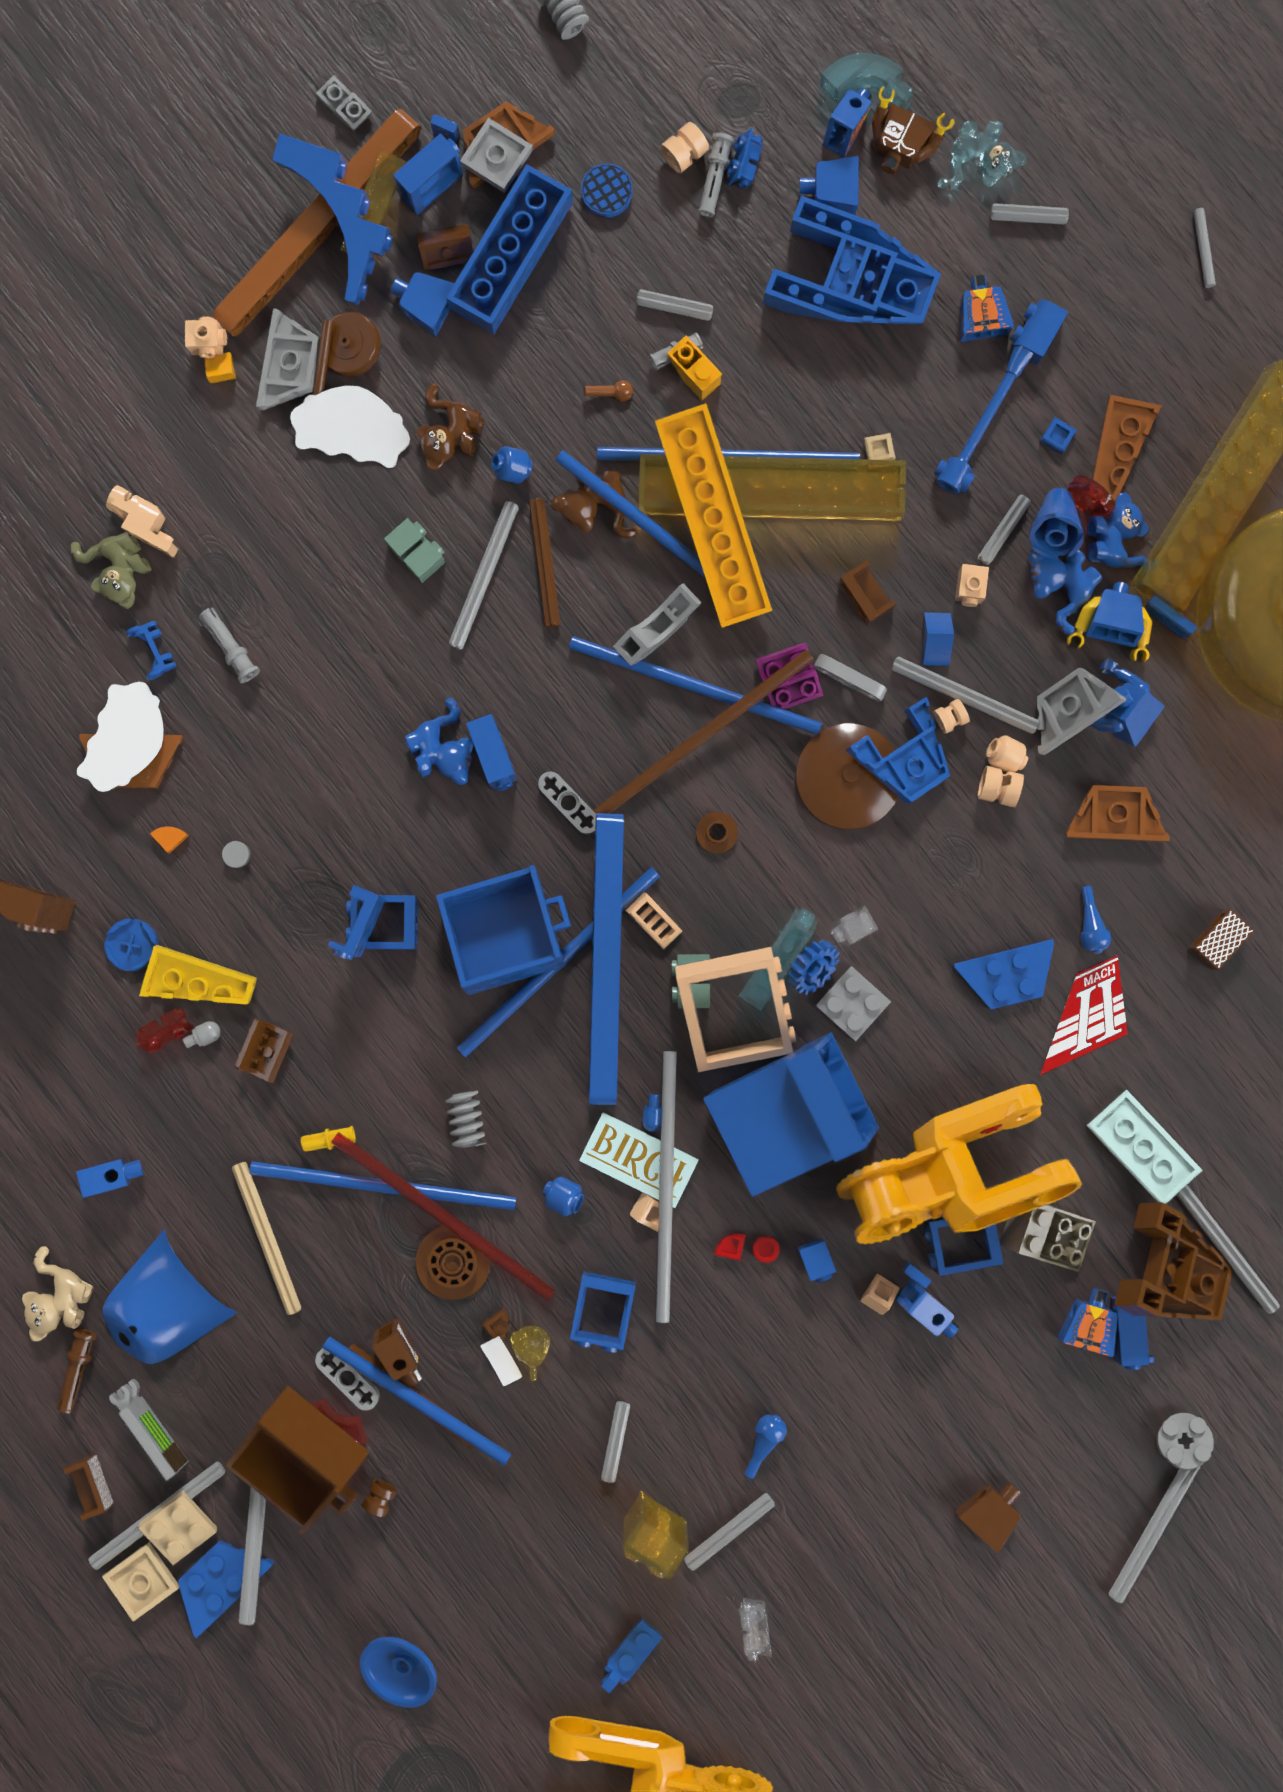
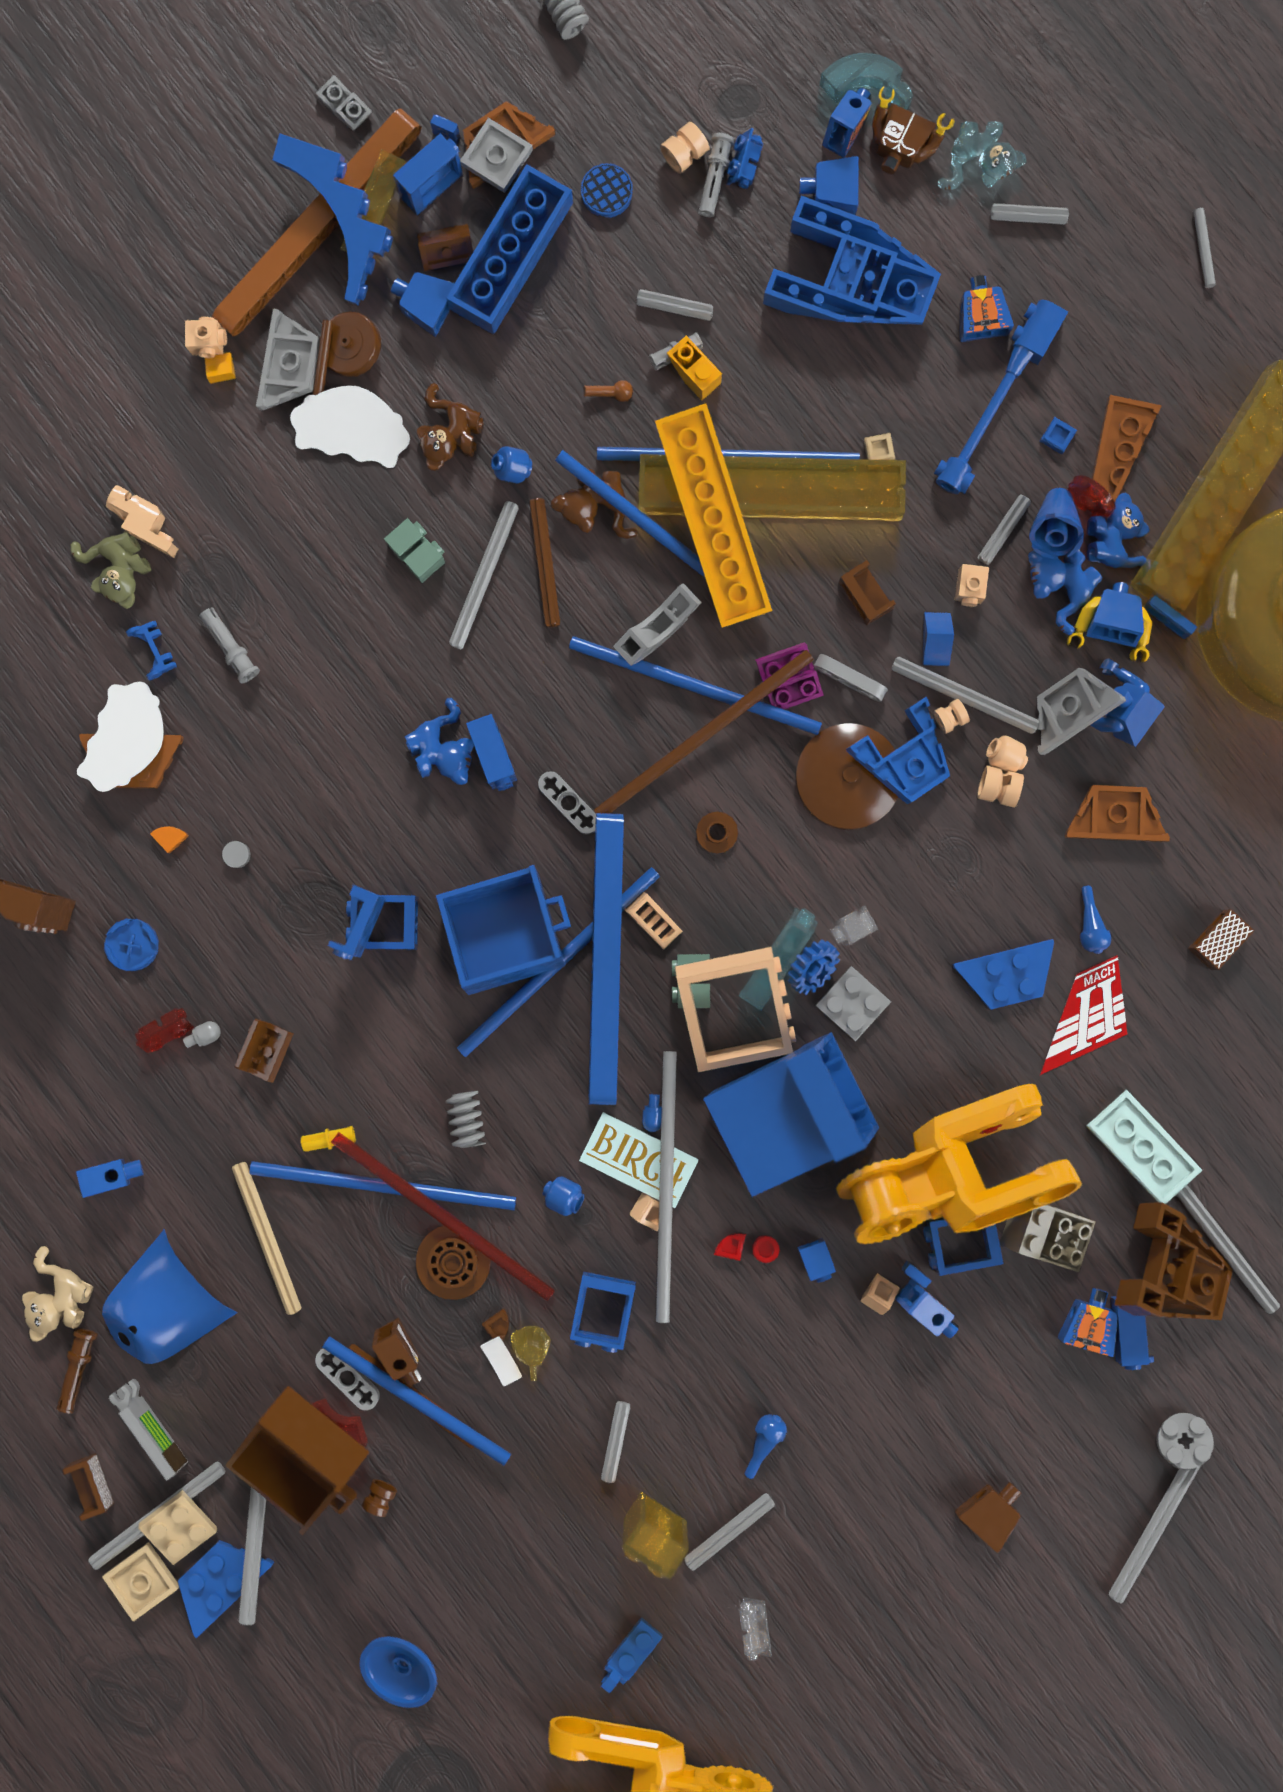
(187, 977): yellow wing -> none

